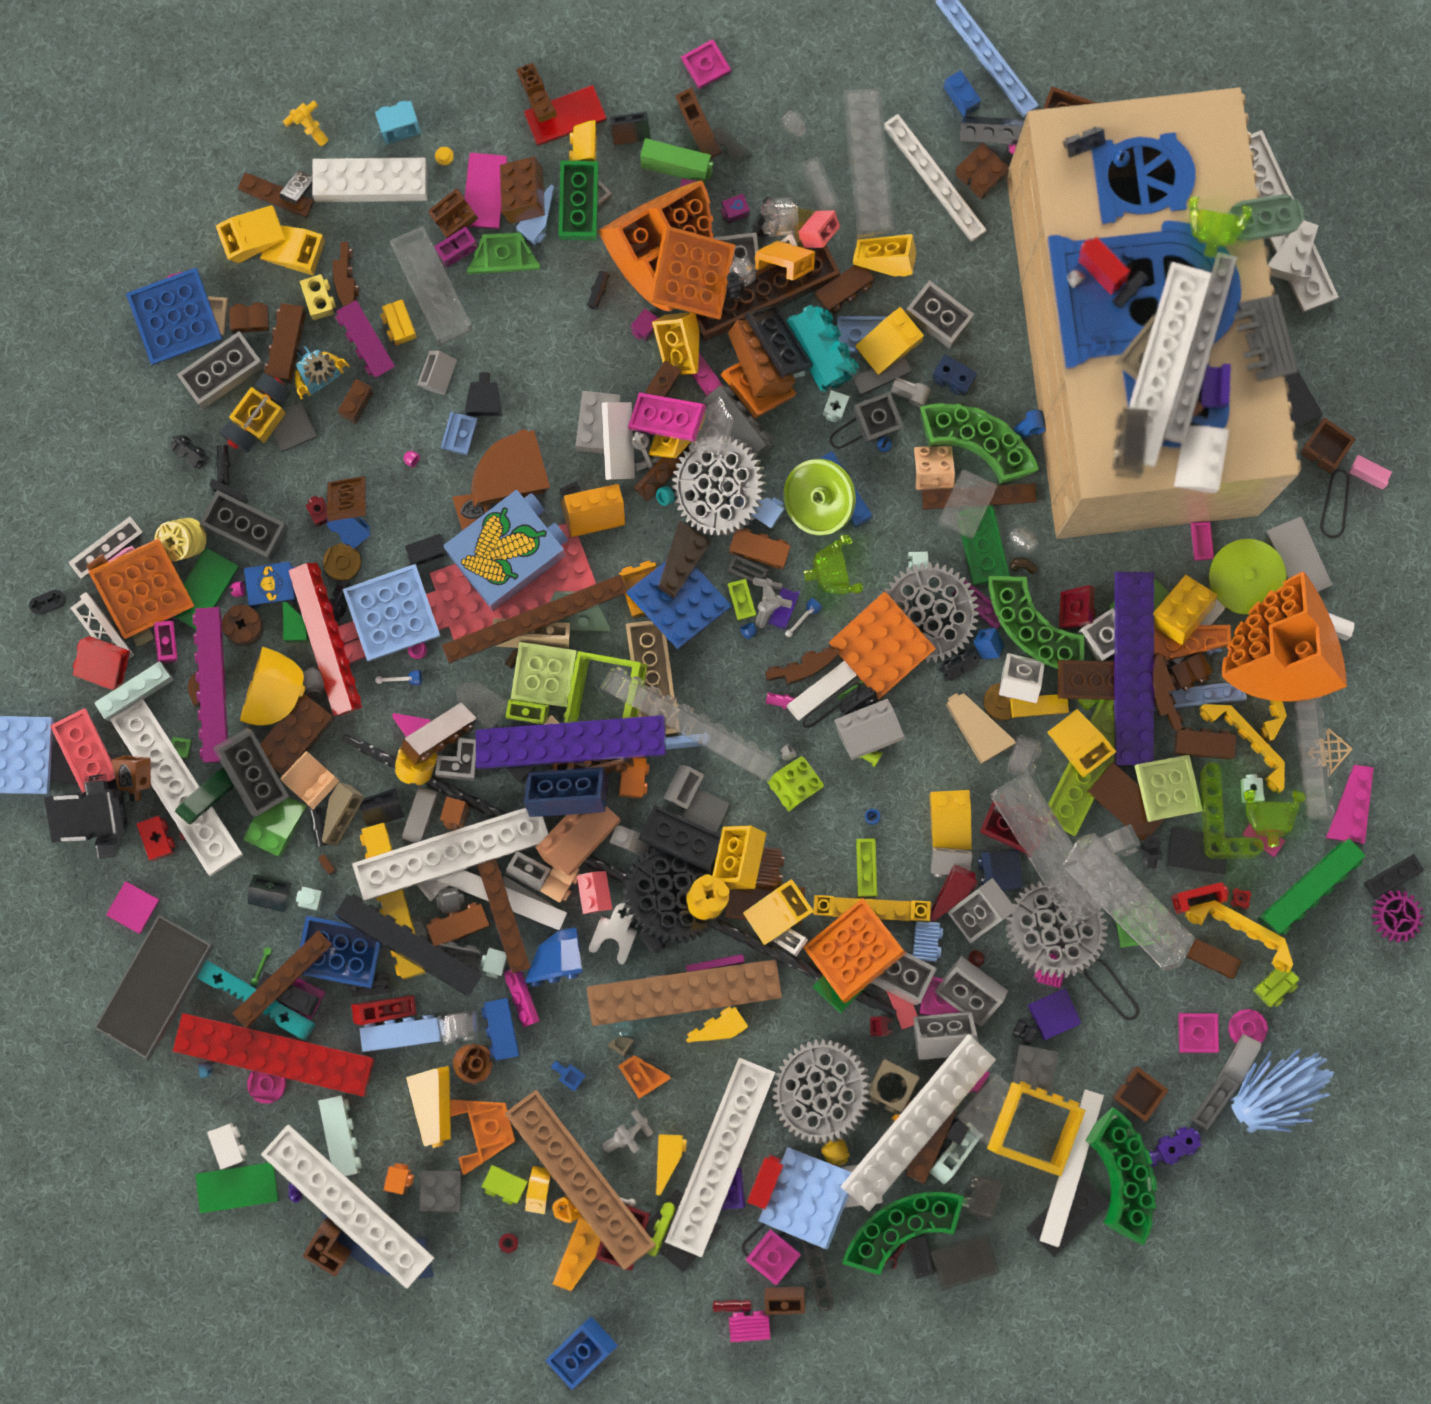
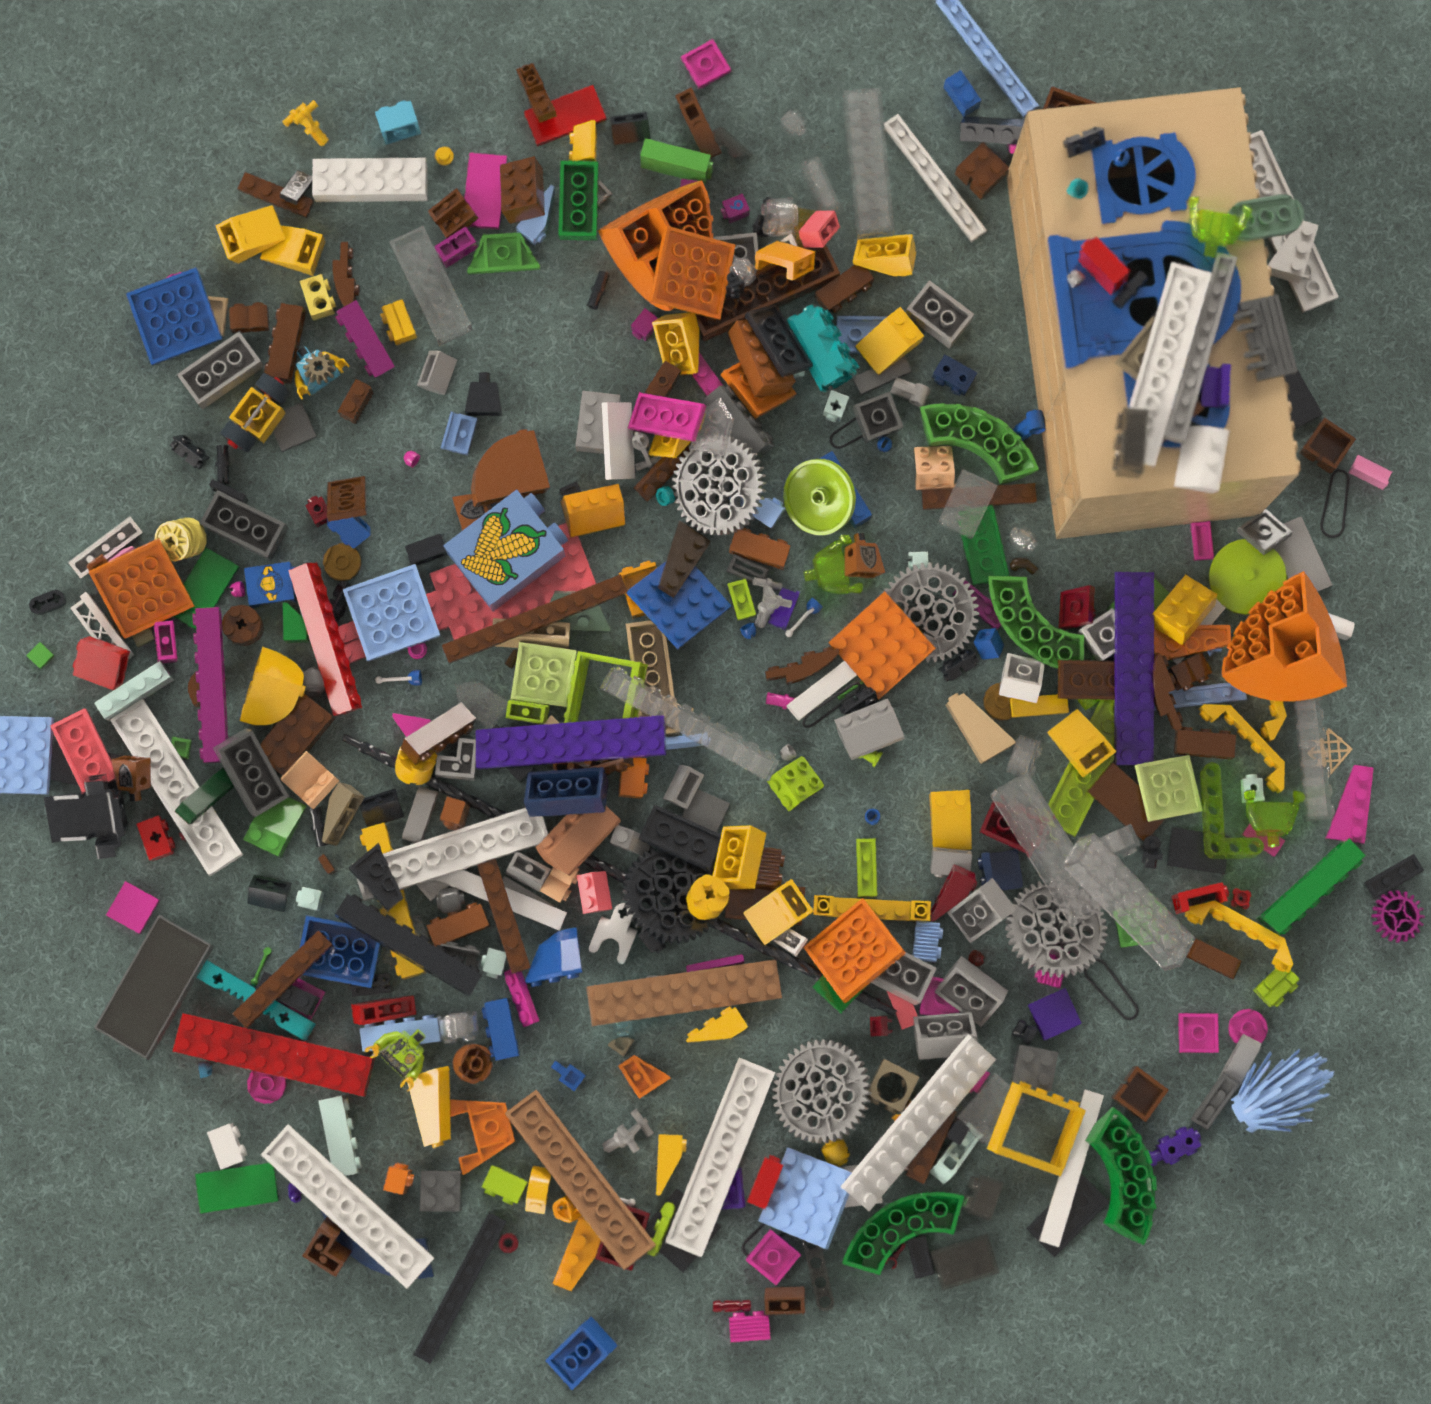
(40, 655): none -> bright green tile
(377, 878): none -> black wing
(401, 1053): none -> torso
(460, 1288): none -> black plate
(863, 559): none -> dark orange torso
(1078, 188): none -> teal tile
(1264, 532): none -> dark grey tile

